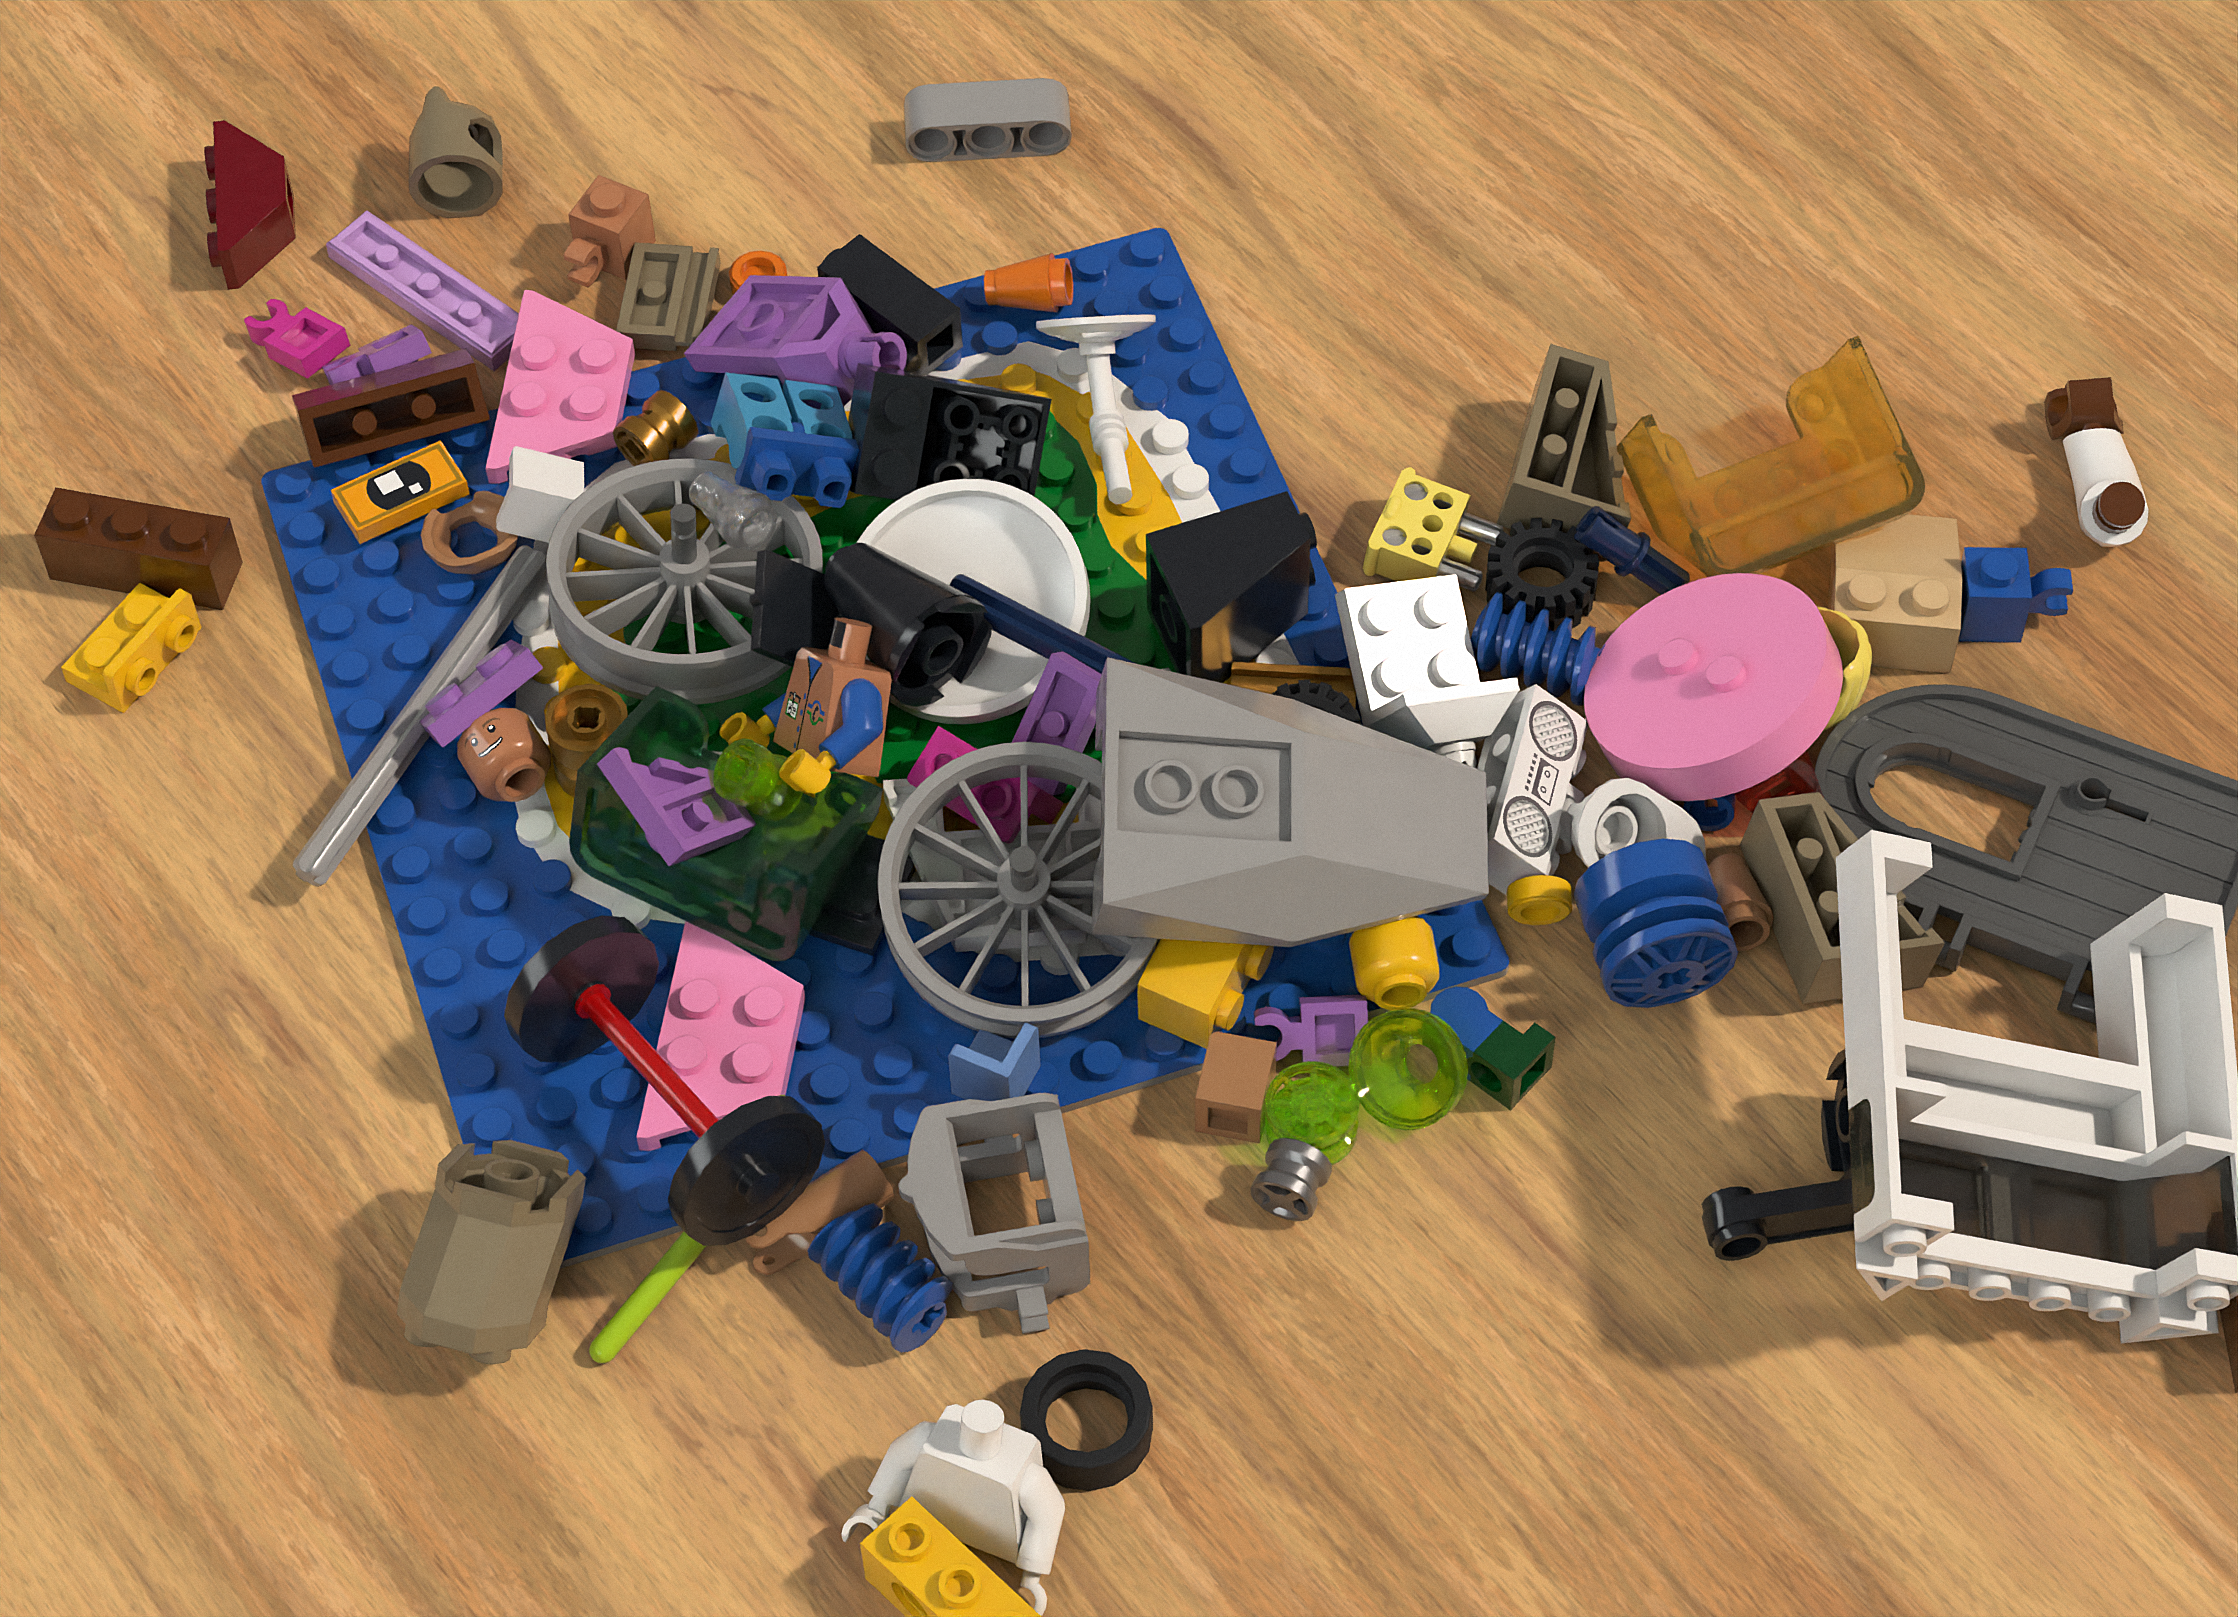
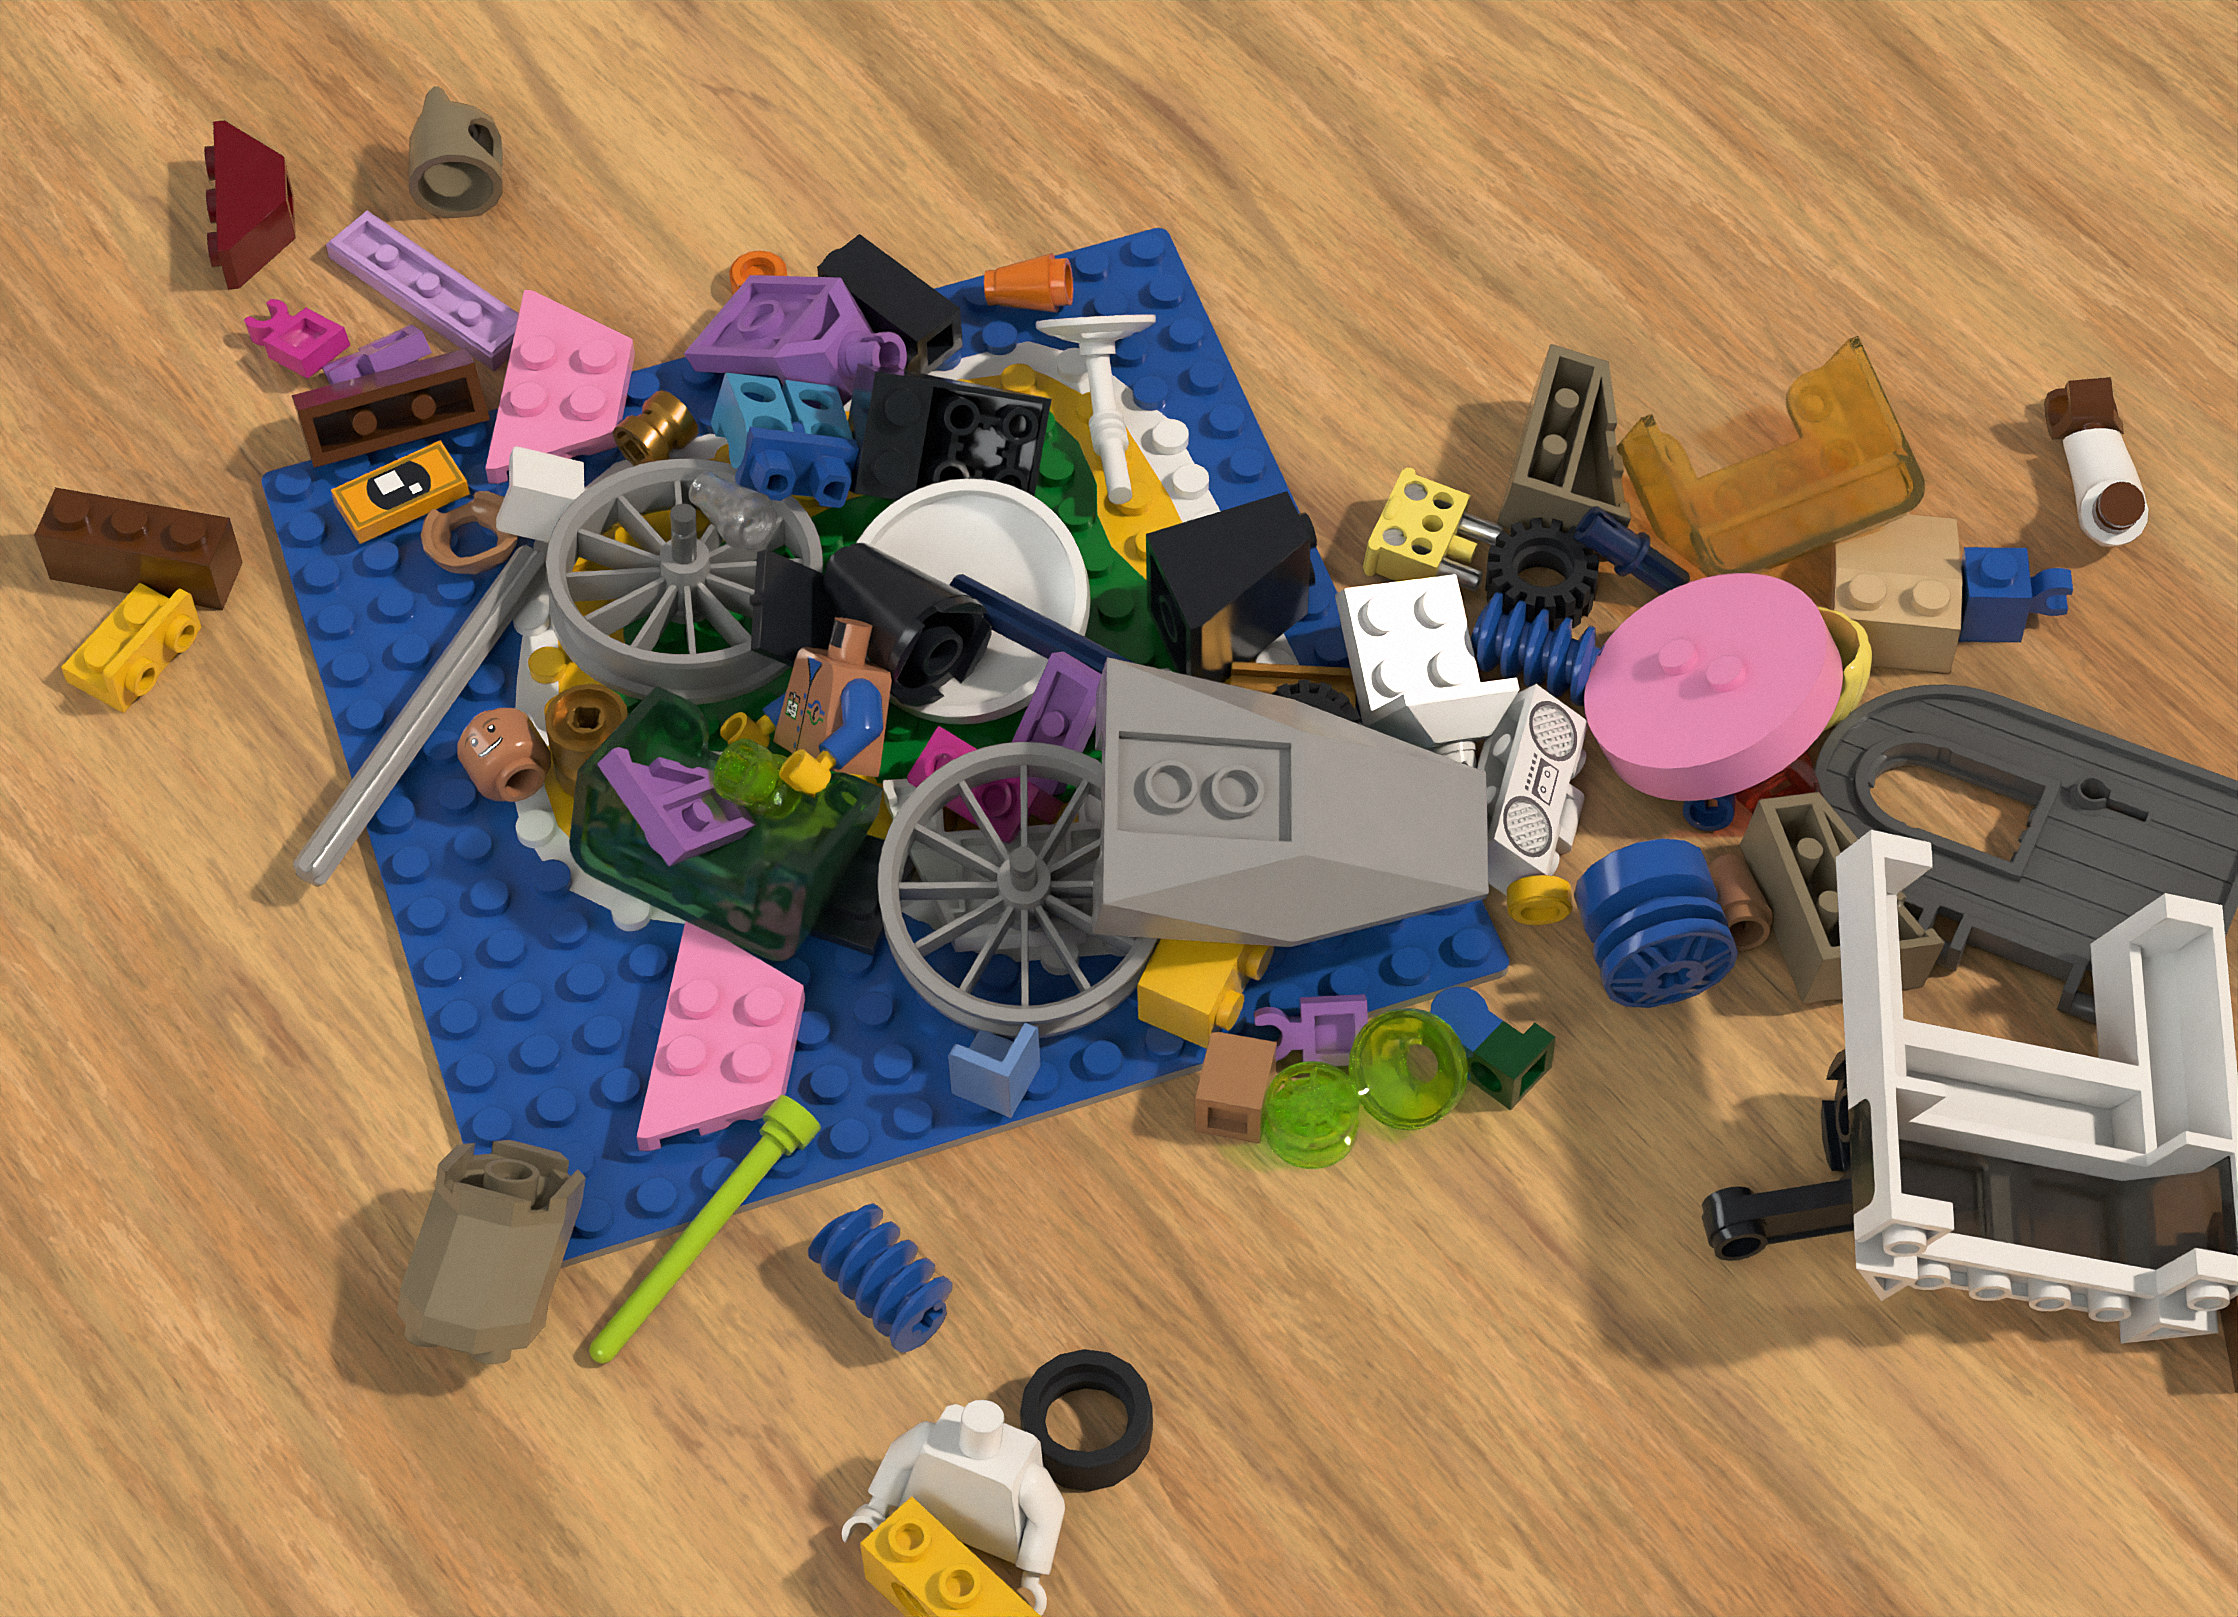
(491, 682): medium lavender wing -> none
(605, 229): nougat brick -> none
(668, 295): dark tan plate -> none
(742, 1167): black piece -> none
(831, 1195): medium nougat piece -> none
(941, 1203): light grey animal -> none
(987, 120): light grey beam -> none
(1291, 1179): flat silver wheel -> none
(1395, 962): yellow head -> none
(1626, 814): white piece -> none

